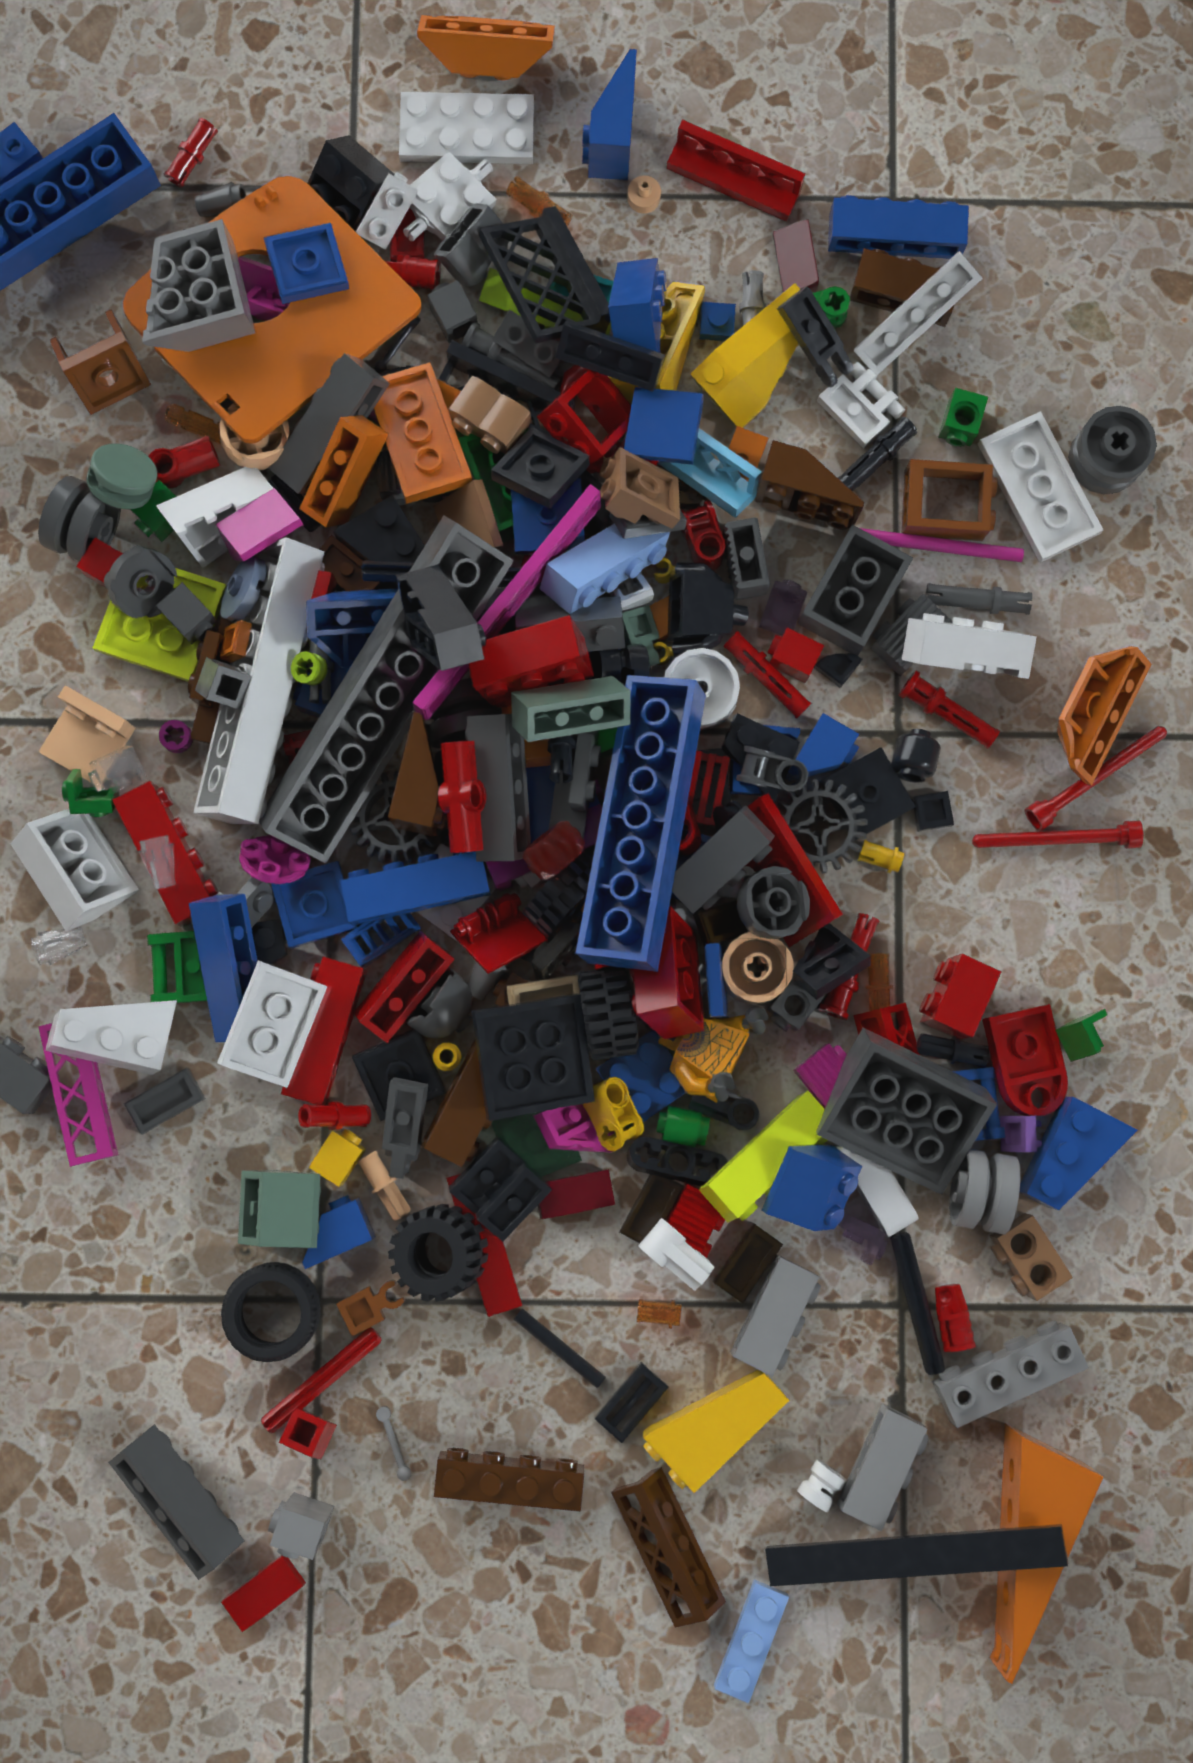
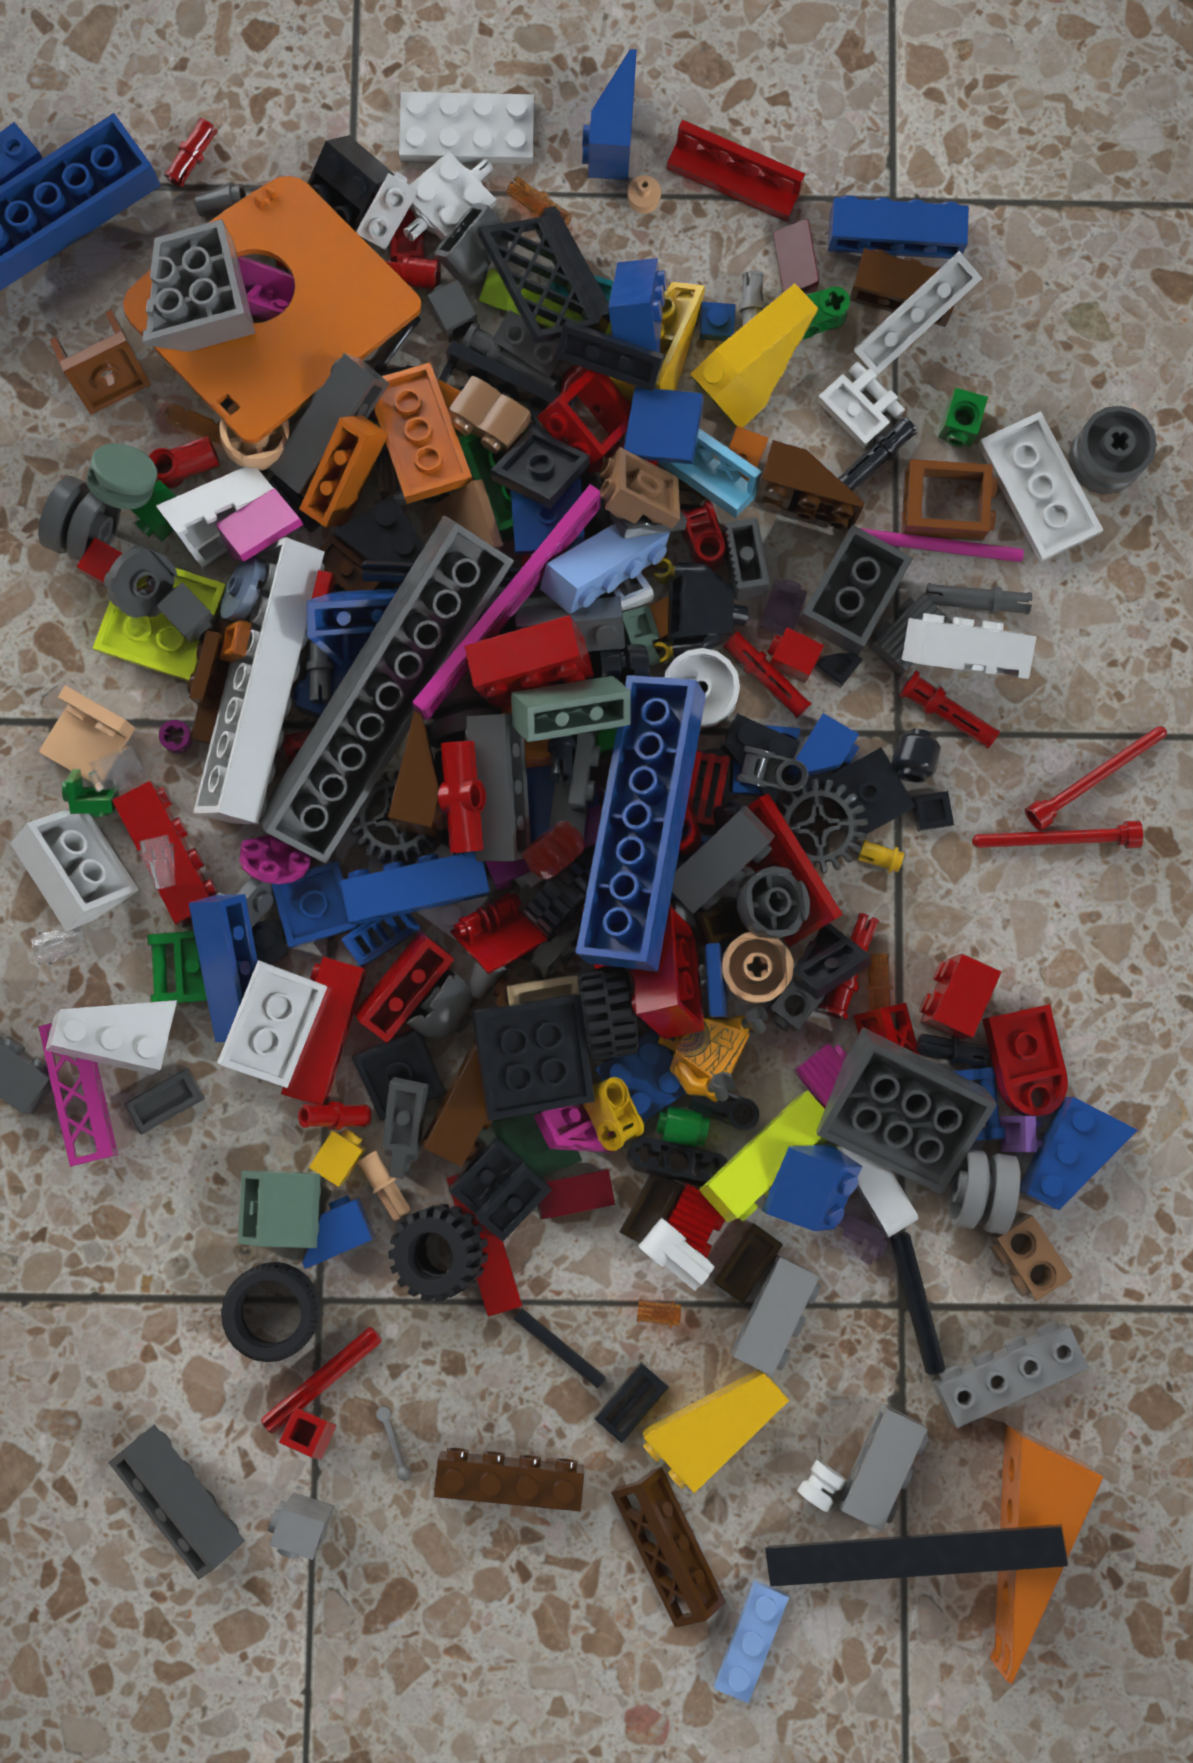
(223, 683): dark grey brick -> none
(263, 1592): red slope -> none
(299, 664): lime bush -> none
(306, 263): blue tile -> none
(365, 1309): dark orange plate -> none
(438, 1056): yellow pin -> none
(439, 620): black wedge -> none
(485, 44): orange wedge -> none
(815, 335): black hinge -> none
(953, 1318): red hinge -> none
(1081, 1037): green panel -> none
(1099, 708): orange wedge -> none

